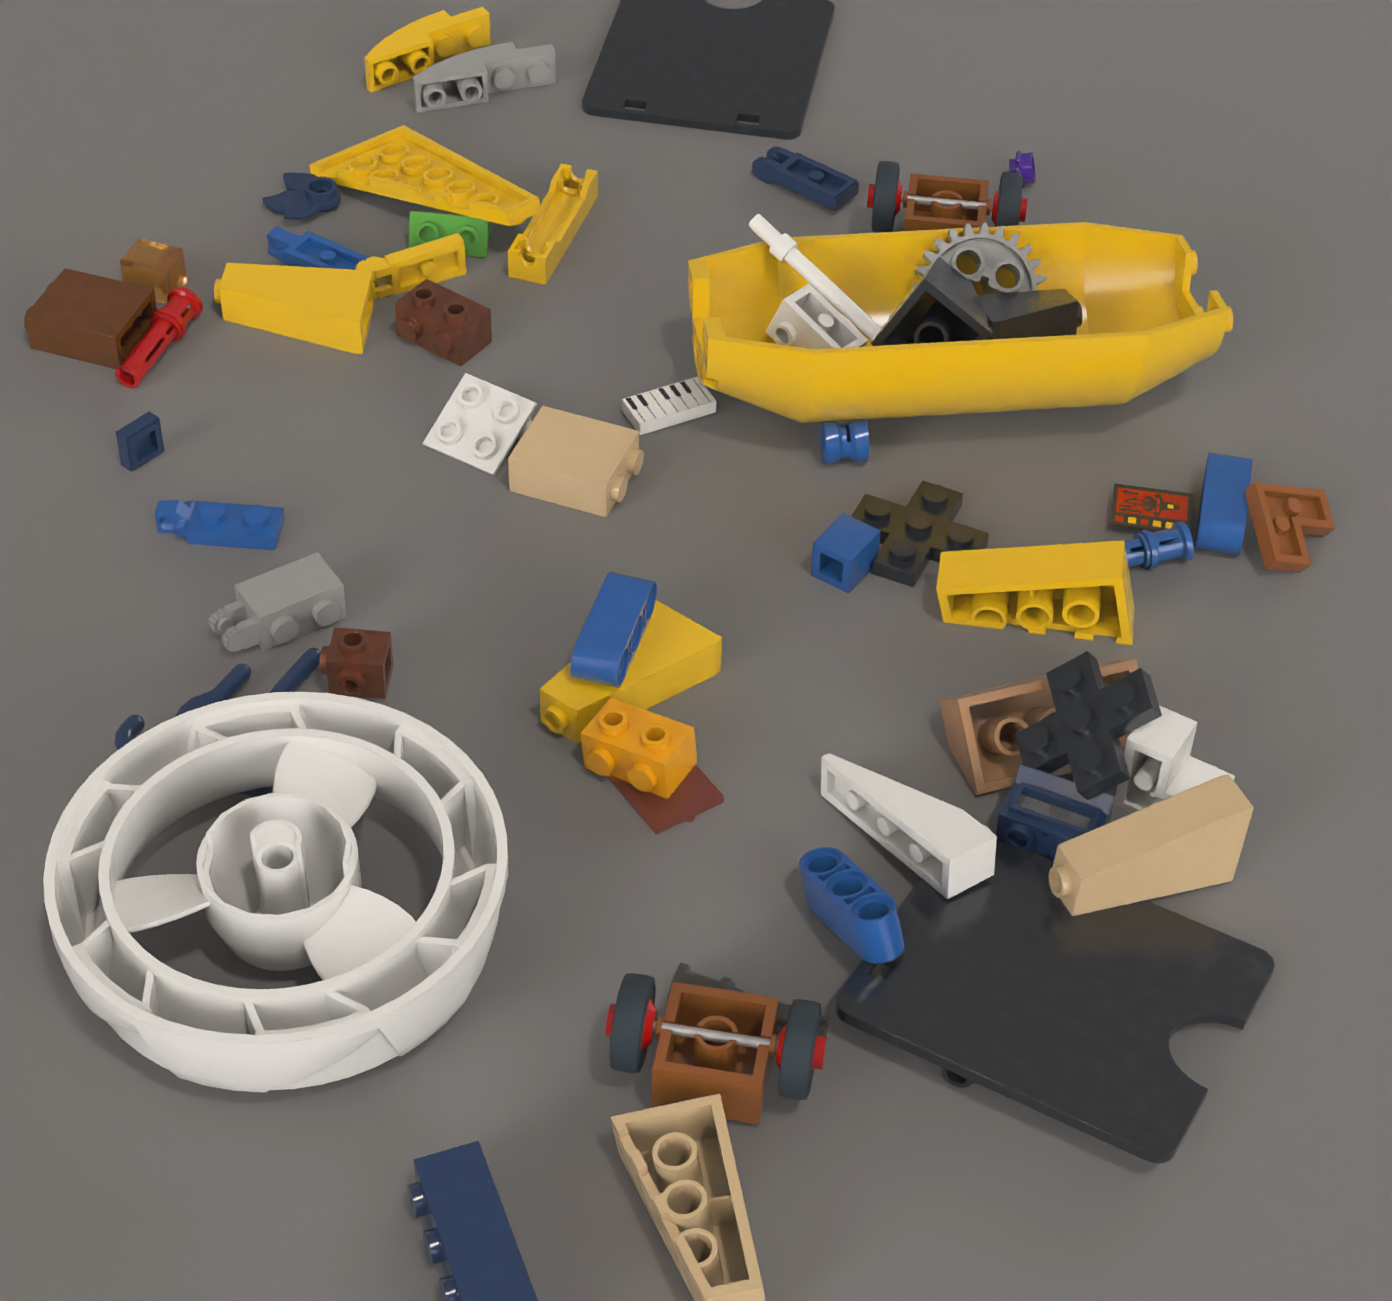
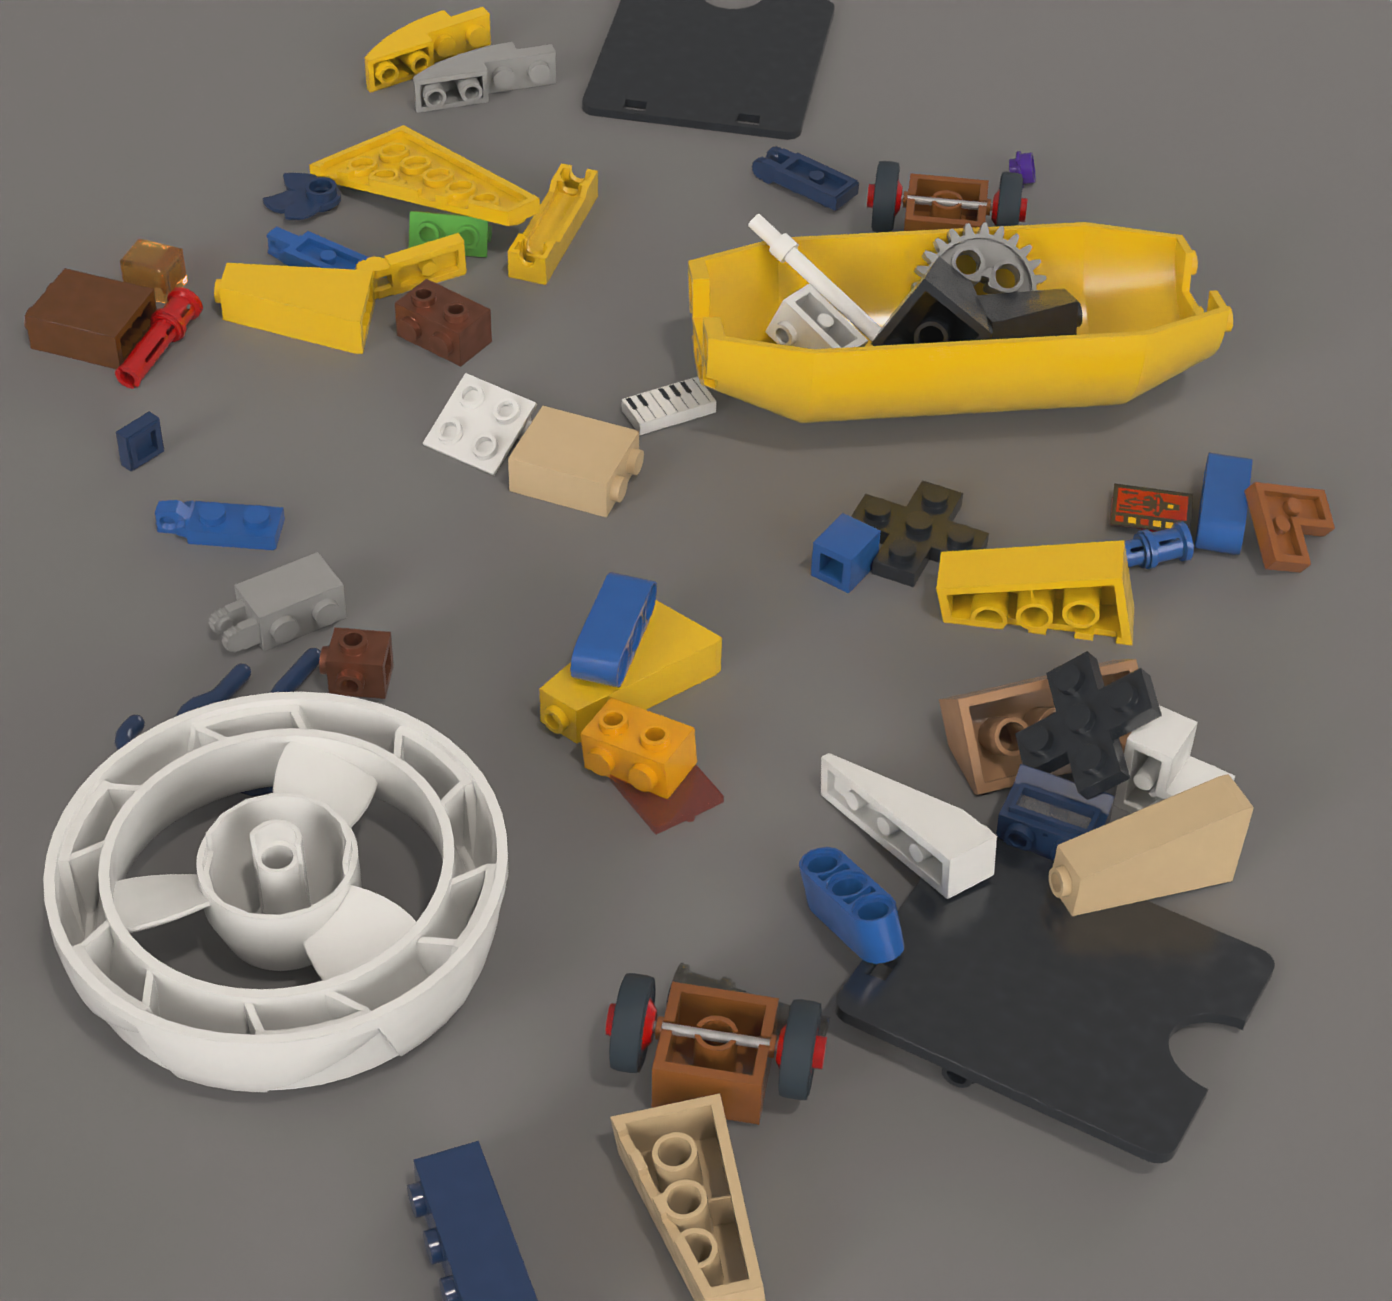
(844, 441): blue wheel -> none

